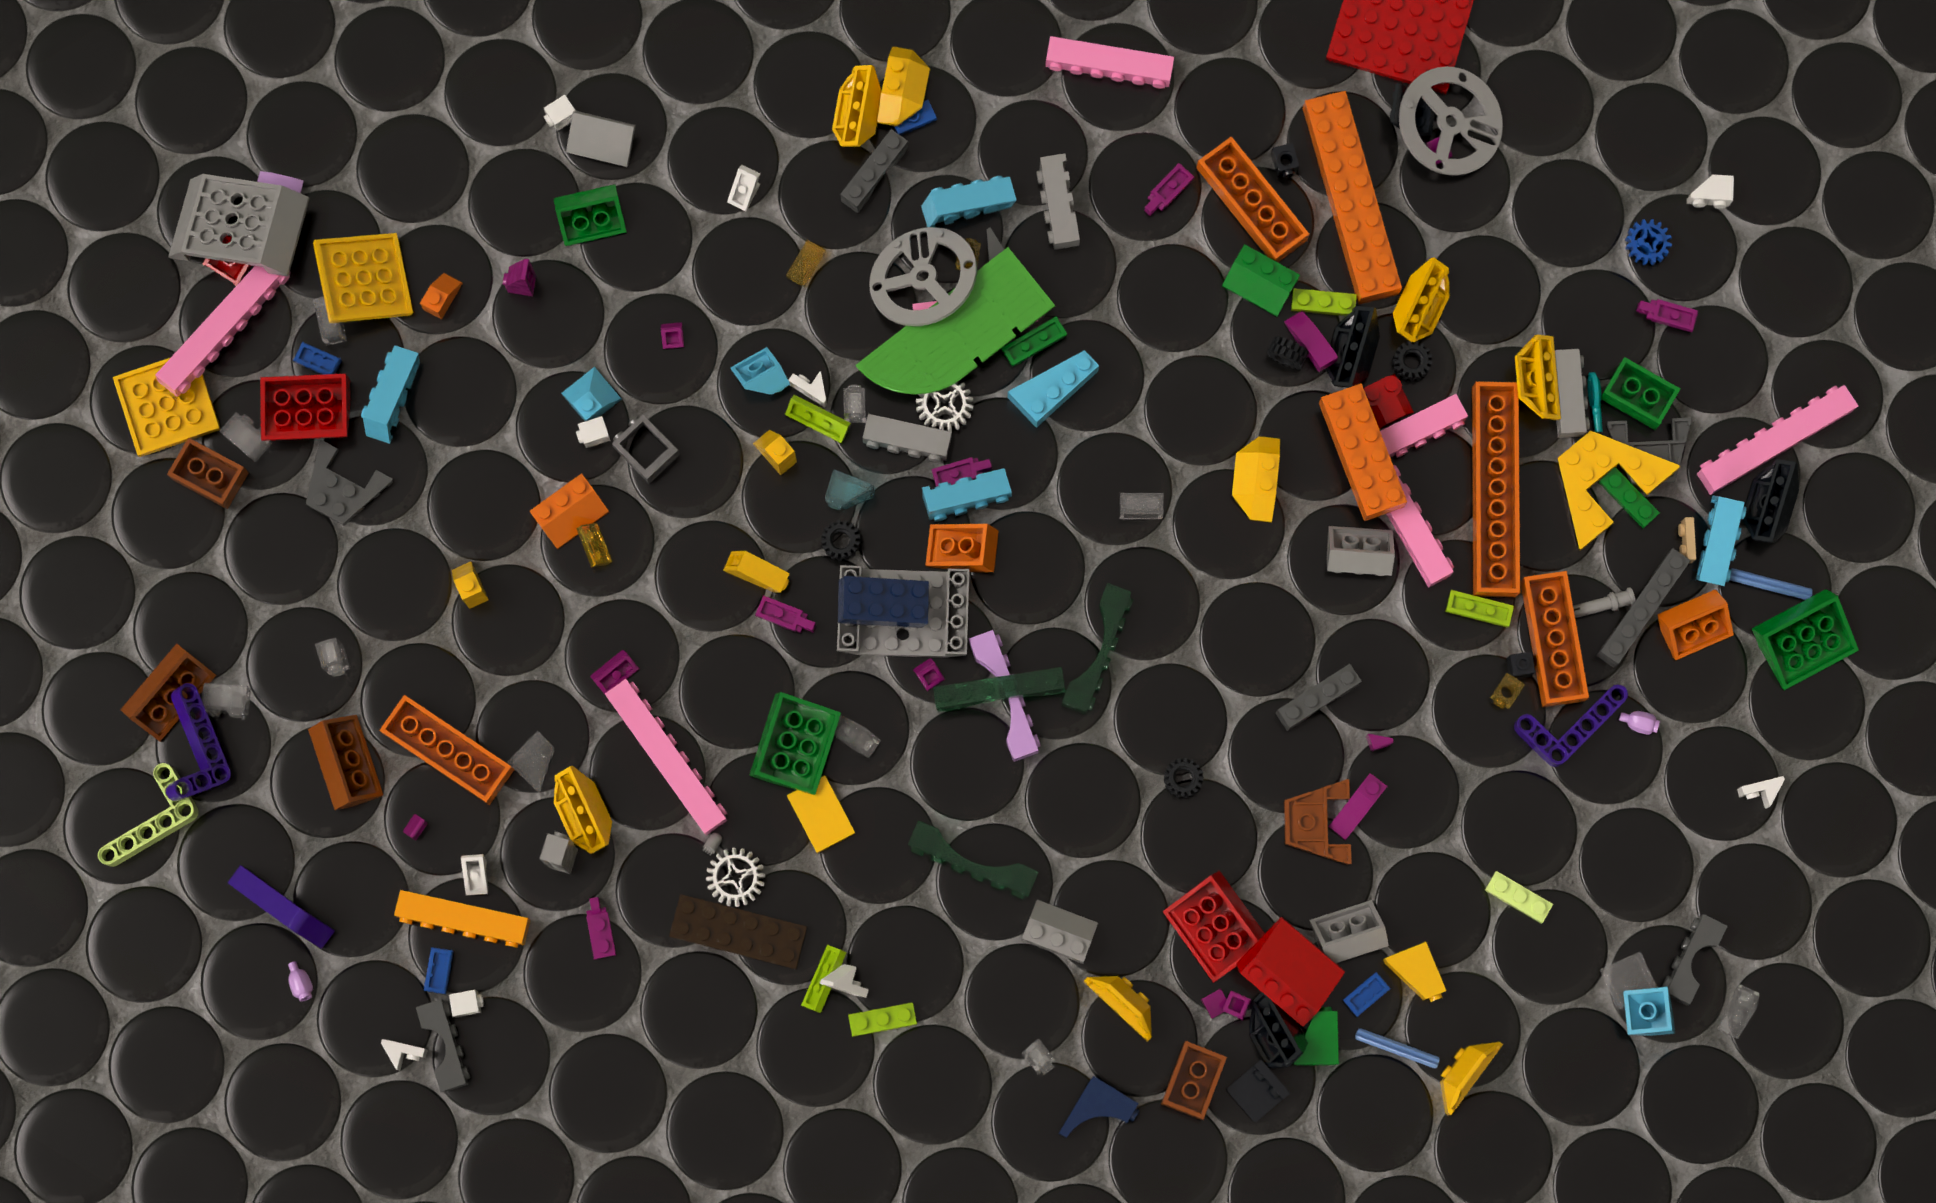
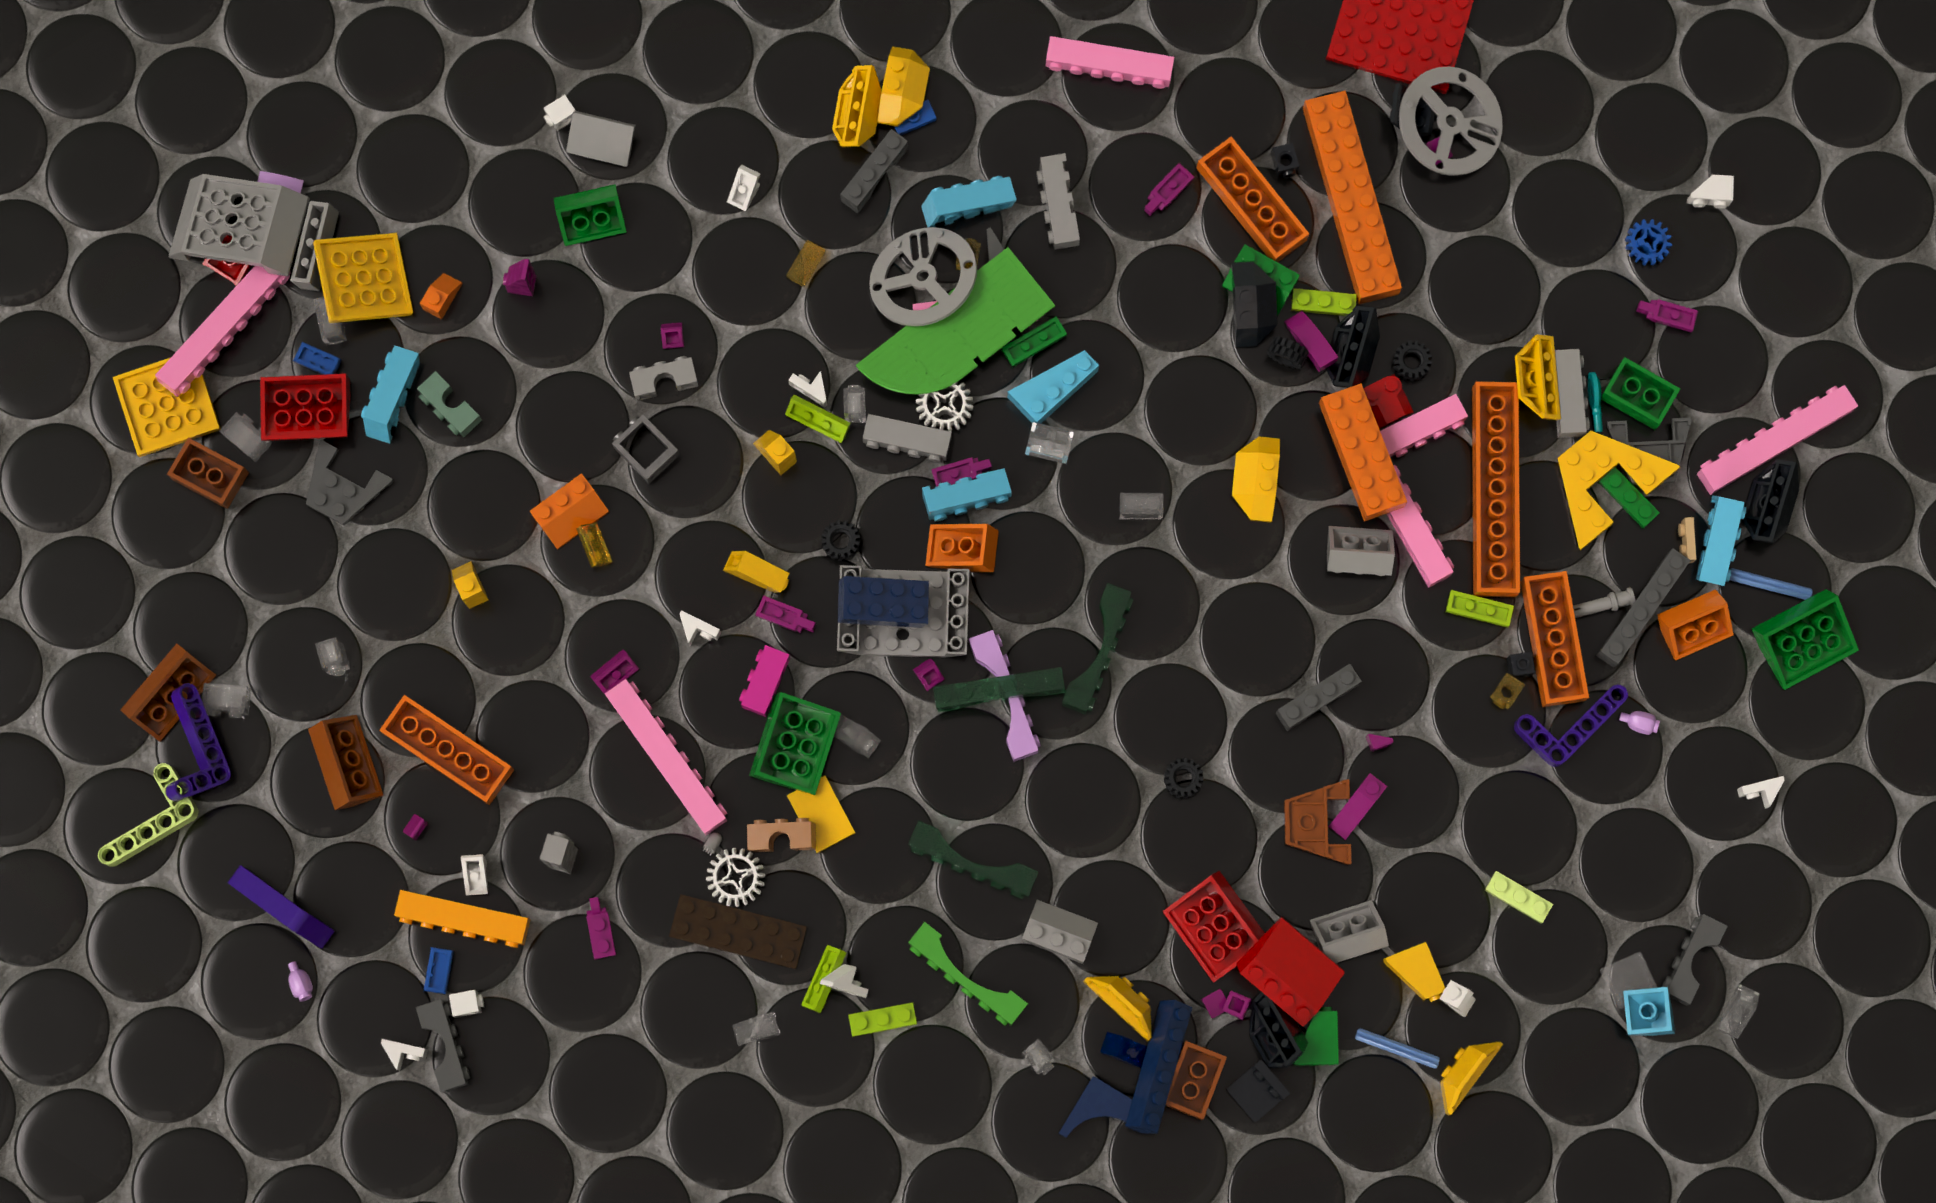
(318, 224): none -> light grey brick
(434, 392): none -> sand green arch
(533, 760): clear slope -> none
(582, 810): yellow wedge -> none
(591, 395): medium azure slope -> none
(593, 432): white brick -> none
(645, 379): none -> light grey arch
(693, 625): none -> white slope
(756, 1029): none -> clear slope
(761, 373): medium azure slope -> none
(762, 834): none -> medium nougat arch
(764, 680): none -> dark pink brick
(847, 491): clear light blue slope -> none
(1006, 1005): none -> bright green arch
(1049, 442): none -> clear brick
(1124, 1049): none -> clear blue arch
(1158, 1067): none -> dark blue brick
(1252, 303): none -> black wedge
(1366, 994): blue plate -> none
(1422, 301): yellow wedge -> none
(1458, 998): none -> white bracket

